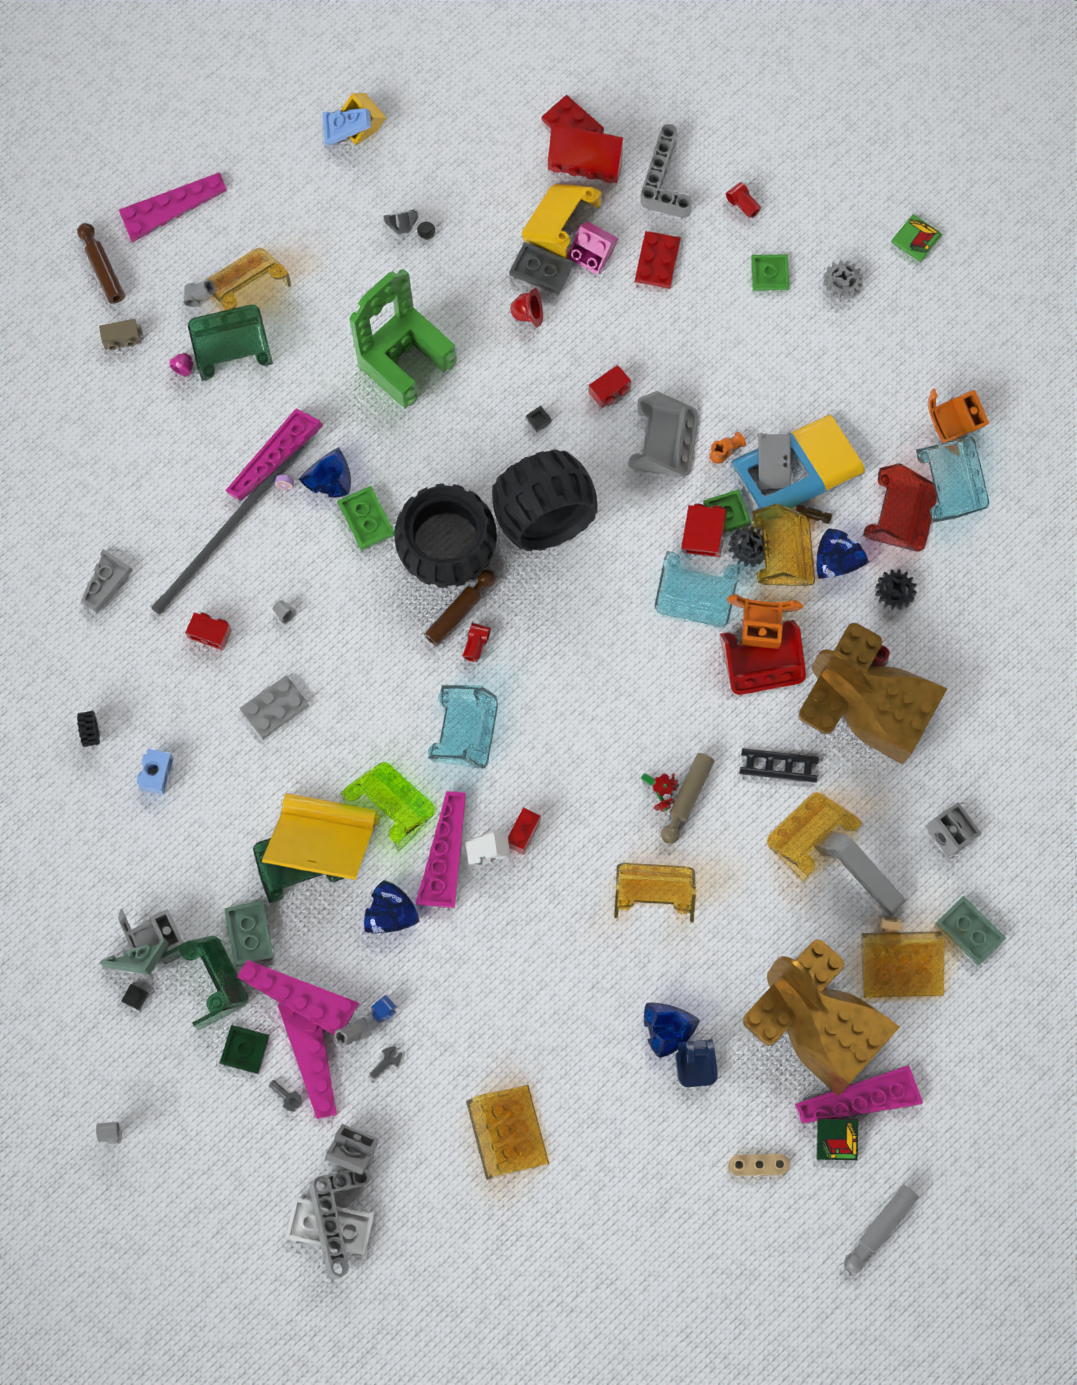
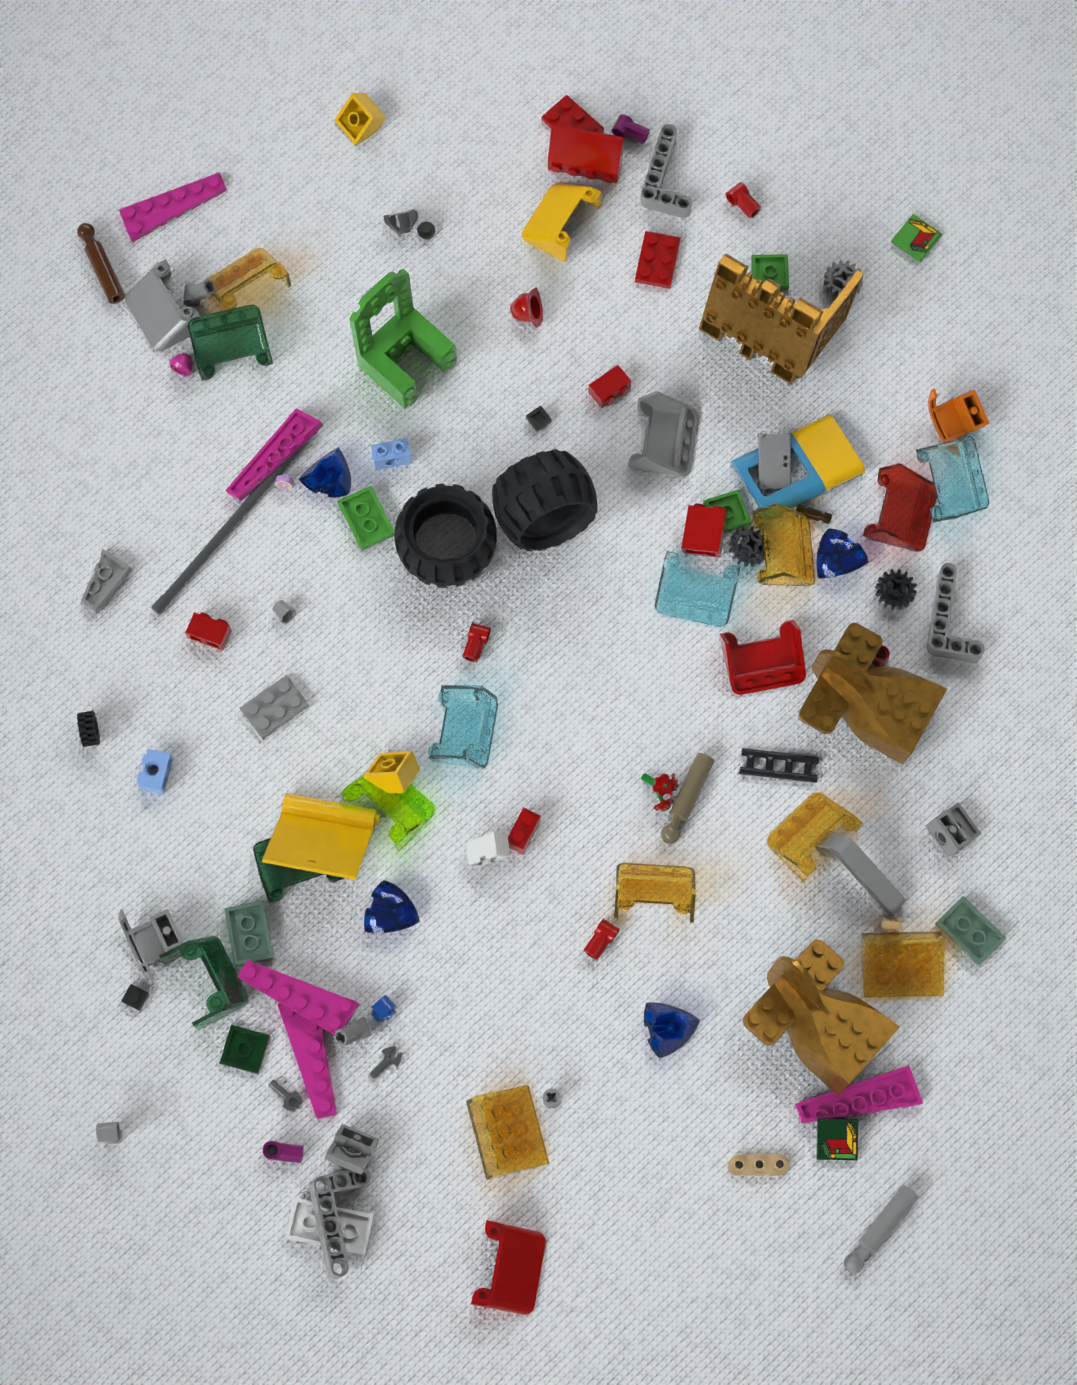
(120, 334): dark tan brick -> none
(137, 959): sand green wing -> none
(156, 310): none -> light grey windscreen
(286, 1152): none -> magenta piece
(344, 124): light blue wing -> none
(391, 454): none -> light blue brick
(393, 771): none -> yellow slope
(441, 870): dark pink wing -> none
(459, 609): reddish brown piece -> none
(515, 1269): none -> red windscreen
(541, 268): dark grey plate -> none
(551, 1092): none -> light grey bush
(592, 247): dark pink slope -> none
(604, 934): none -> red piece
(627, 128): none -> magenta piece
(696, 1063): dark blue piece -> none
(726, 447): orange connector -> none
(762, 620): orange piece -> none
(769, 322): none -> pearl gold bracket
(943, 619): none -> light grey beam

